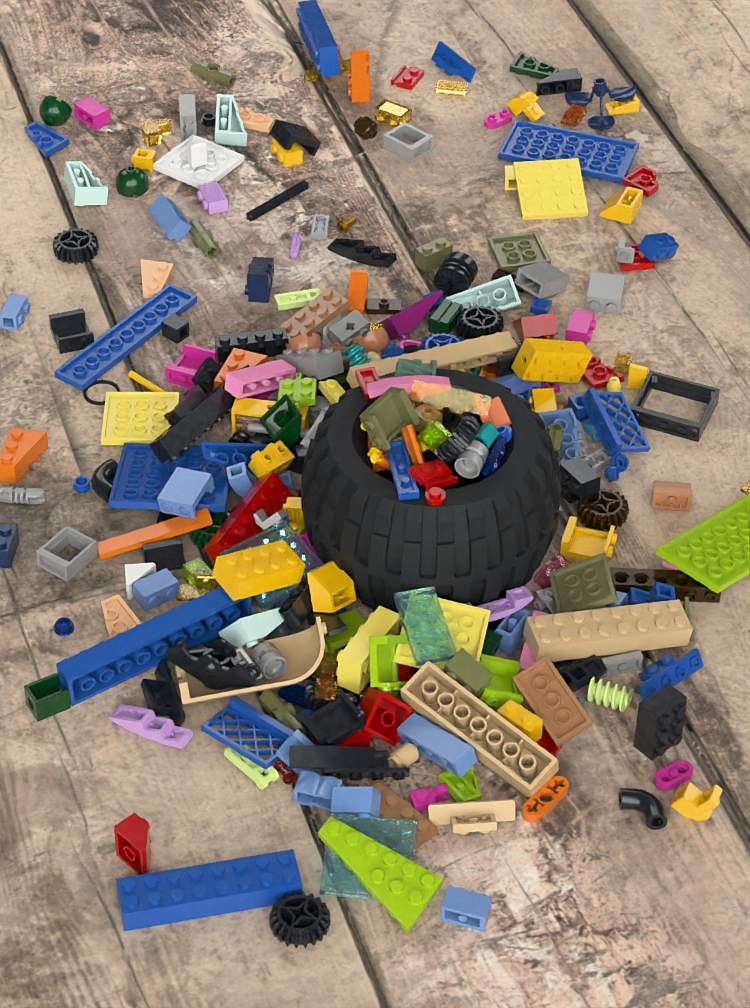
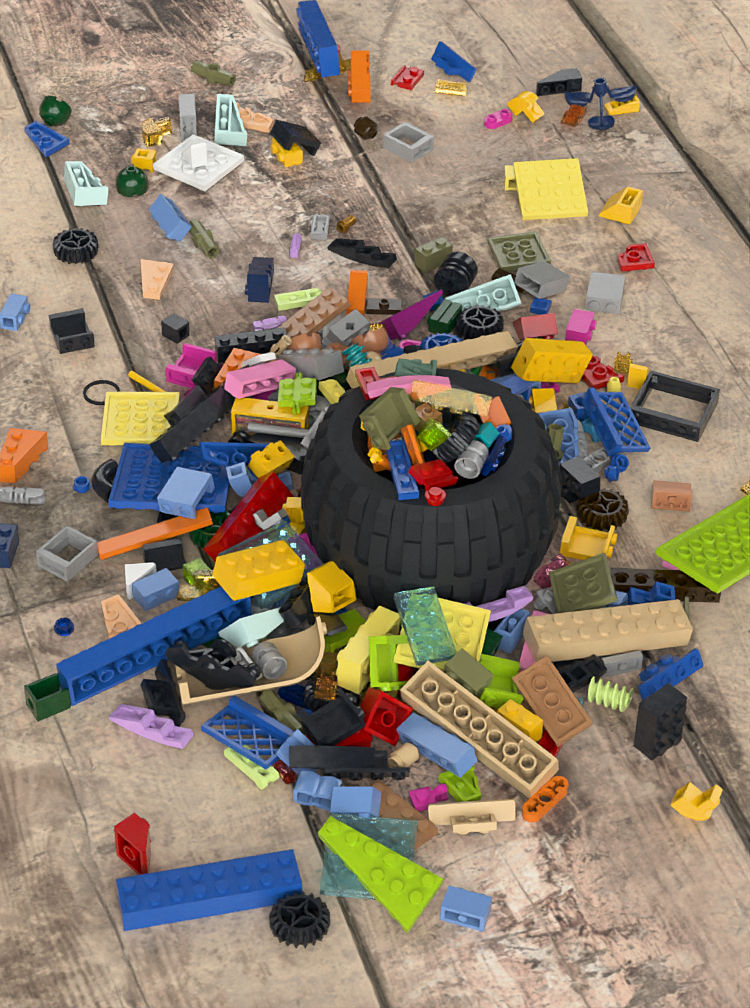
(92, 113): dark pink brick -> none
(124, 337): blue plate -> none
(208, 119): black plate -> none
(212, 198): lavender brick -> none
(259, 359): none -> white plate
(269, 323): none -> lavender axle
(277, 200): black axle -> none
(283, 343): none -> tan pin
(283, 422): dark green slope -> none
(392, 113): clear yellow brick -> none
(531, 67): dark green wing -> none
(597, 155): blue plate -> none
(624, 253): light grey bracket -> none
(642, 179): red plate -> none
(646, 804): black cylinder -> none
(658, 246): blue brick -> none
(670, 776): dark pink plate -> none

